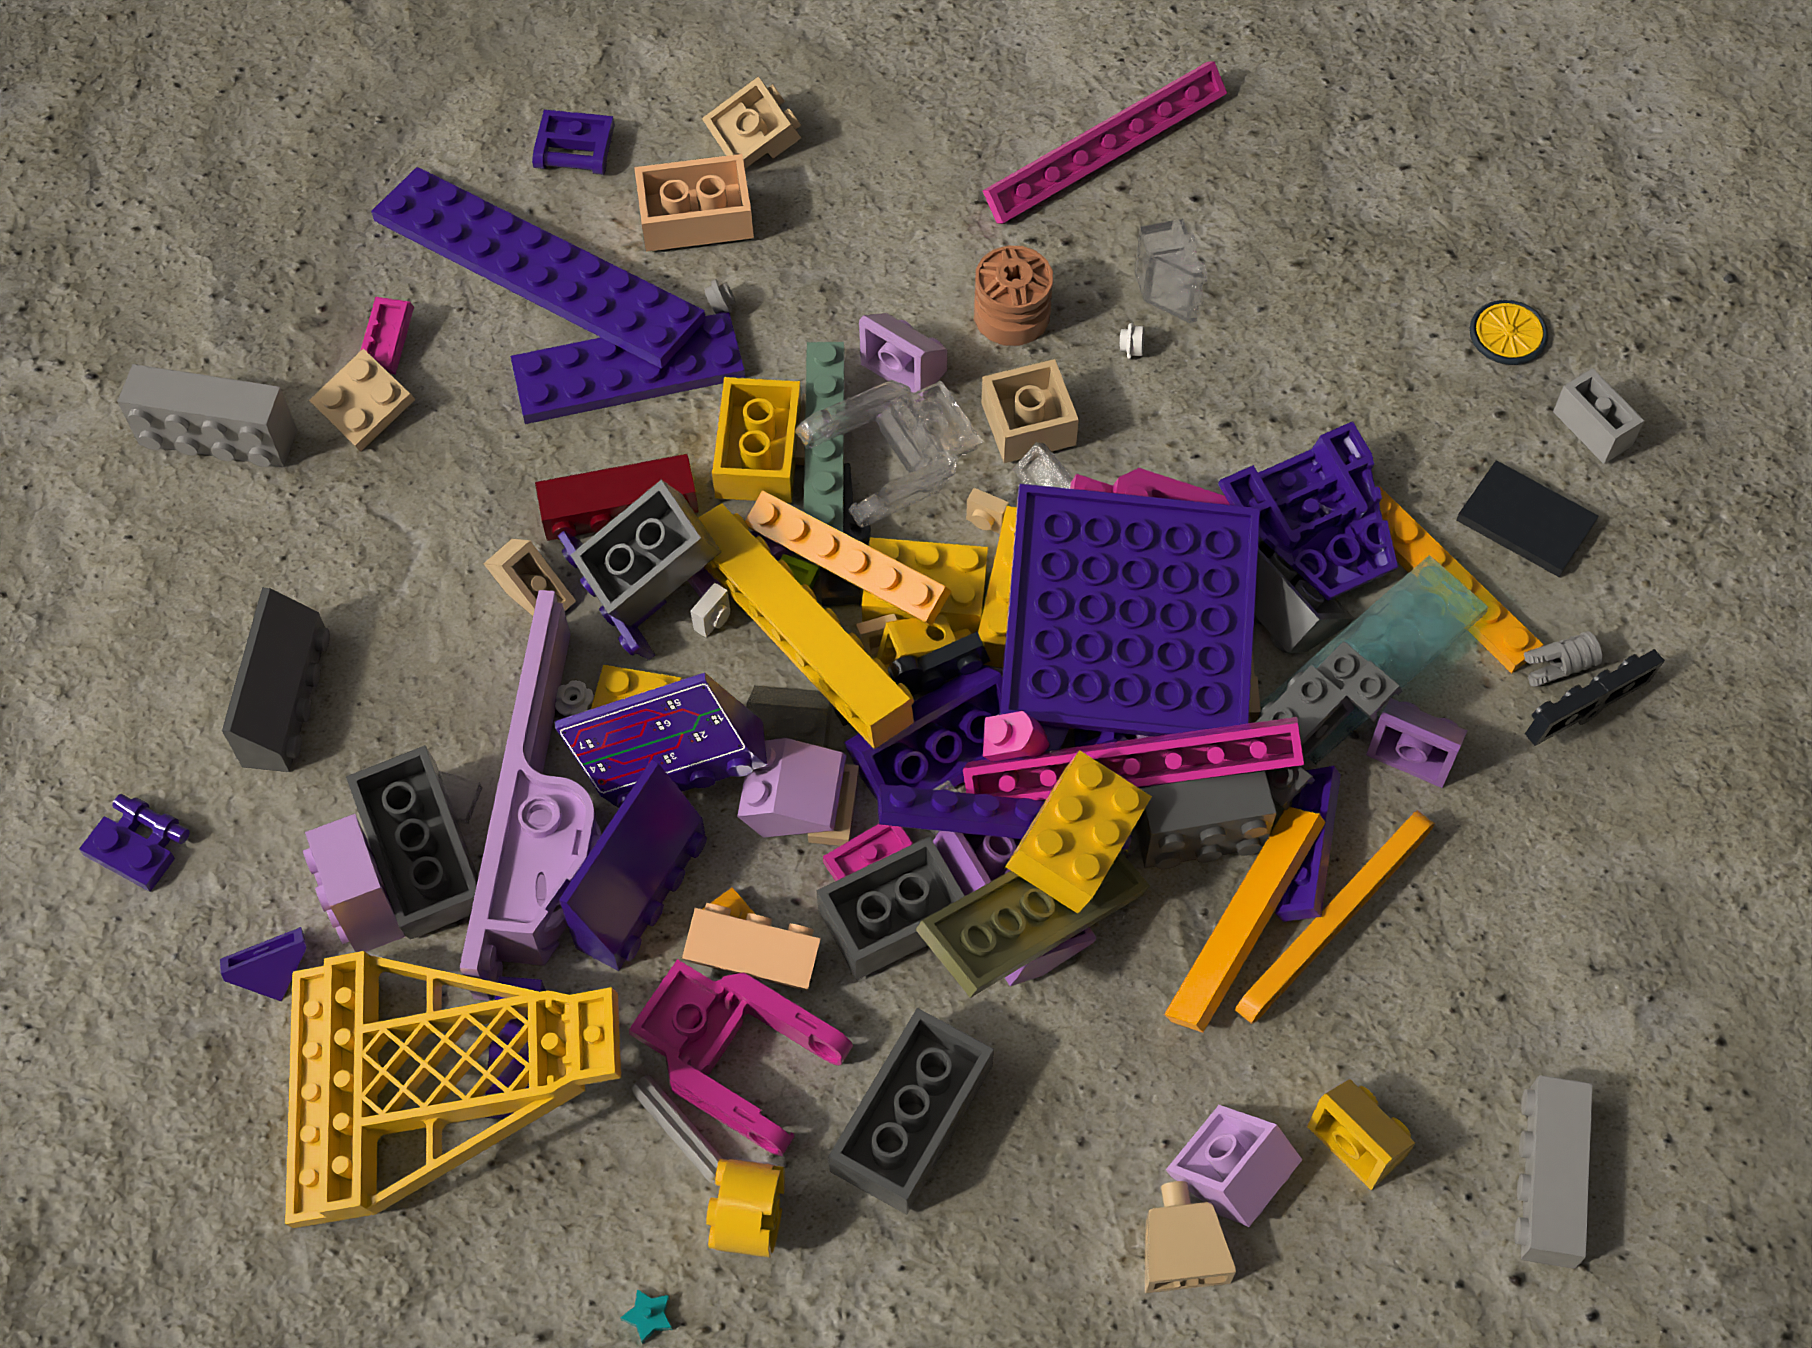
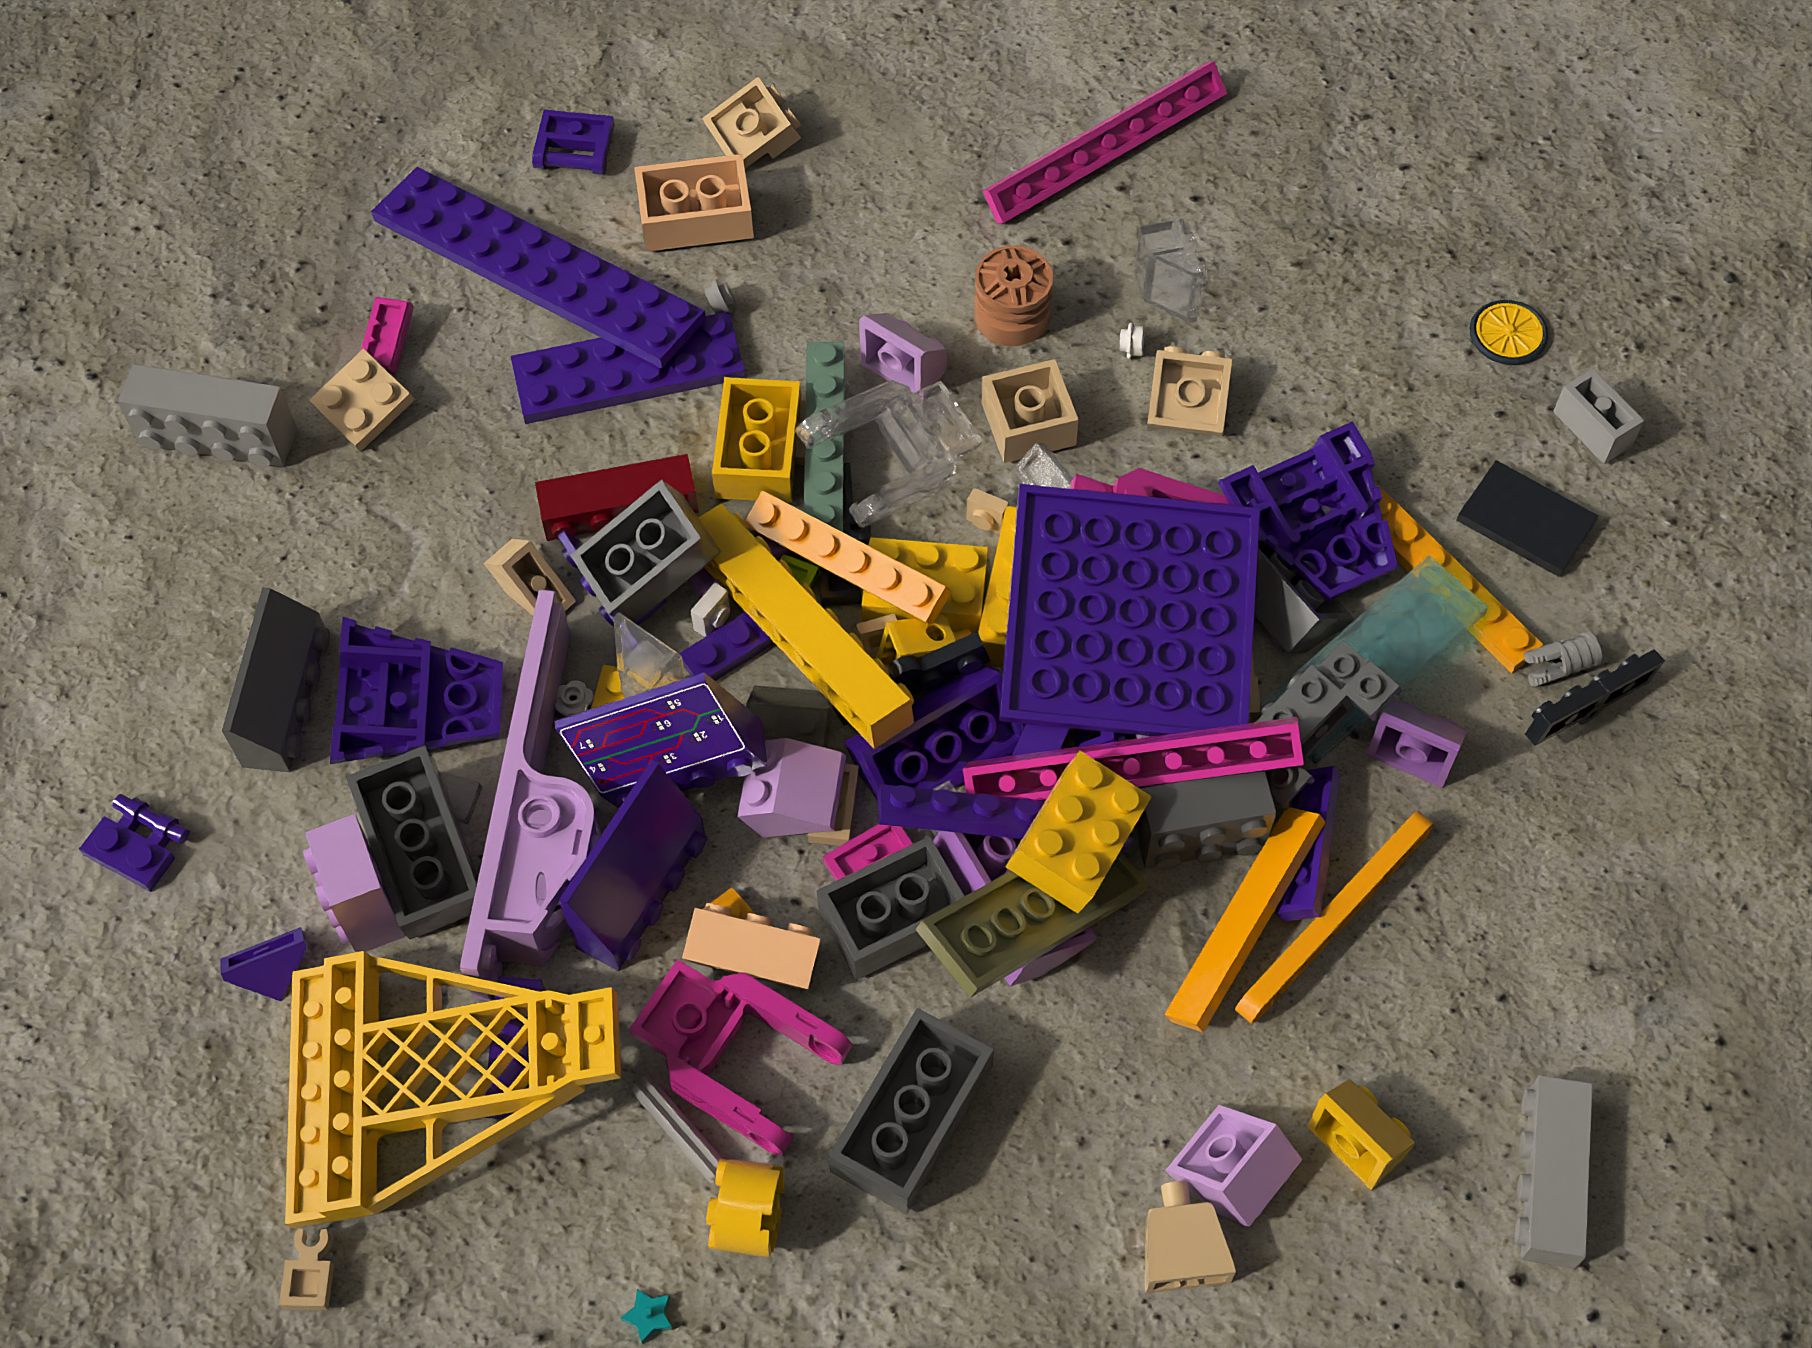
(308, 1279): none -> tan plate
(410, 695): none -> dark purple wedge
(643, 659): none -> clear slope
(726, 648): none -> dark purple plate
(1013, 737): plate -> none
(1189, 391): none -> tan plate

